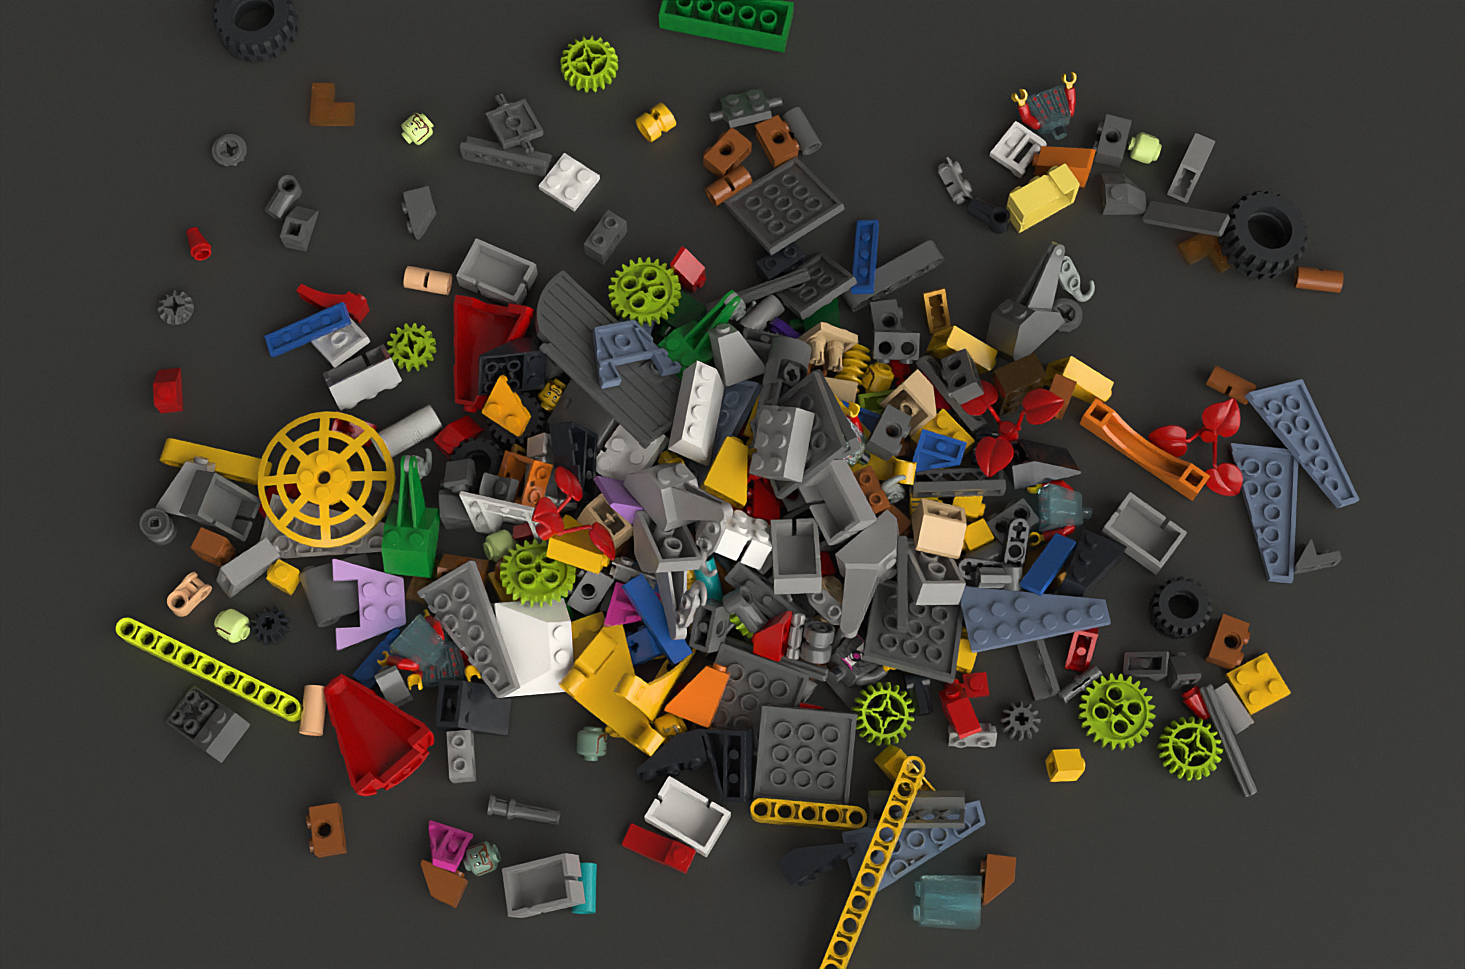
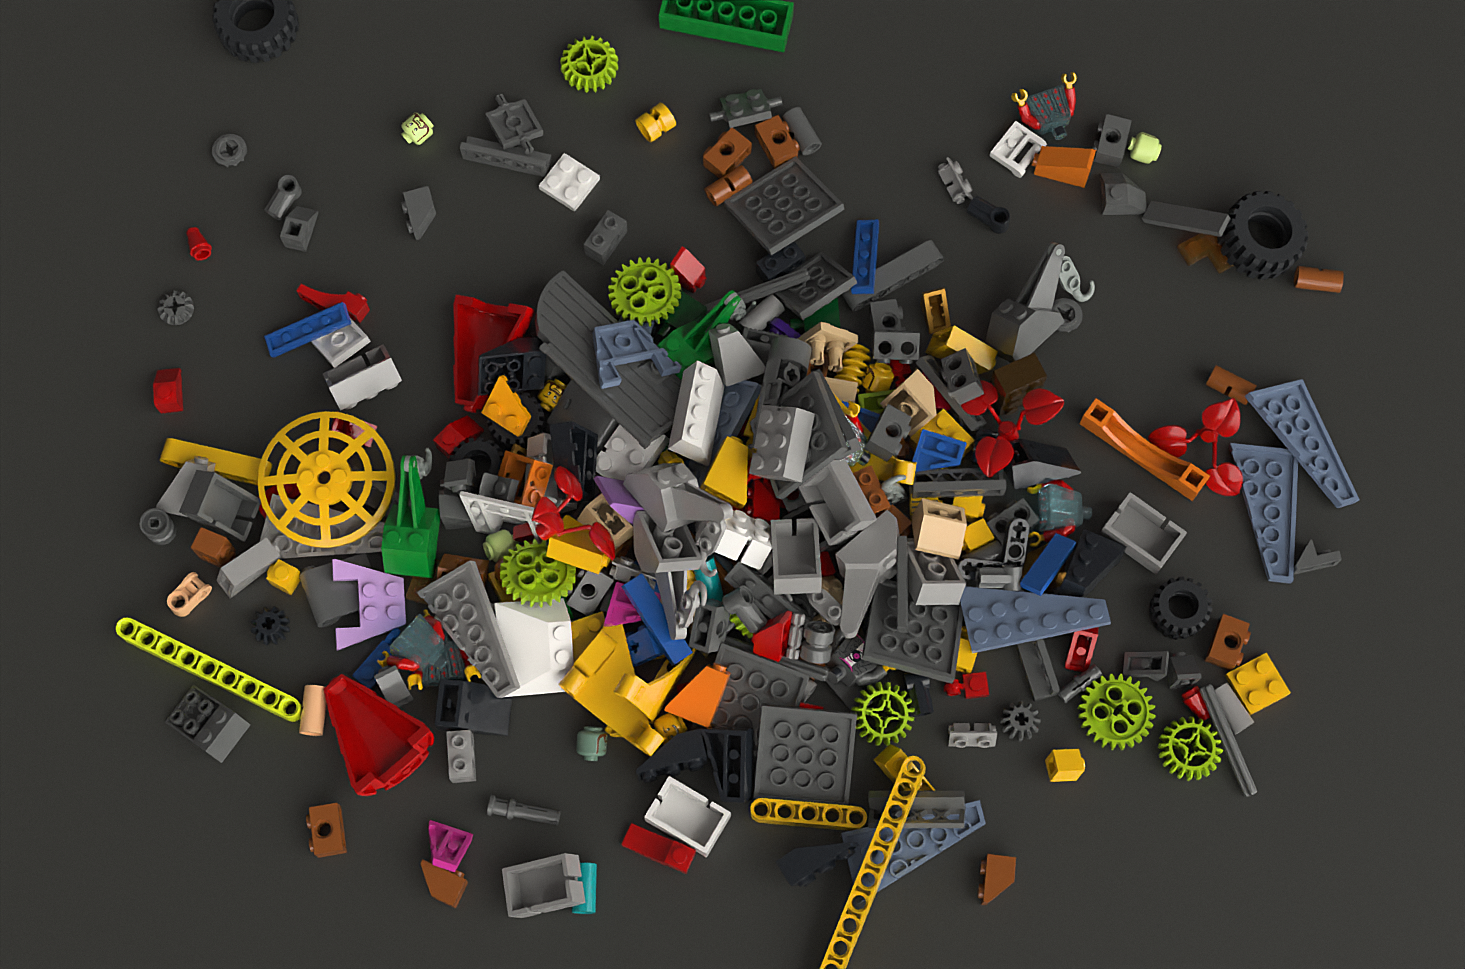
(232, 625): yellowish green head -> none
(326, 111): clear orange plate -> none
(399, 436): white piece -> none
(424, 343): lime gear -> none
(427, 280): light nougat pin -> none
(482, 858): sand green head -> none
(496, 274): light grey piece -> none
(948, 901): clear light blue slope -> none
(959, 711): red slope -> none
(1042, 197): light yellow piece -> none
(1063, 388): dark orange brick -> none
(1089, 382): yellow slope -> none
(1191, 167): light grey slope -> none

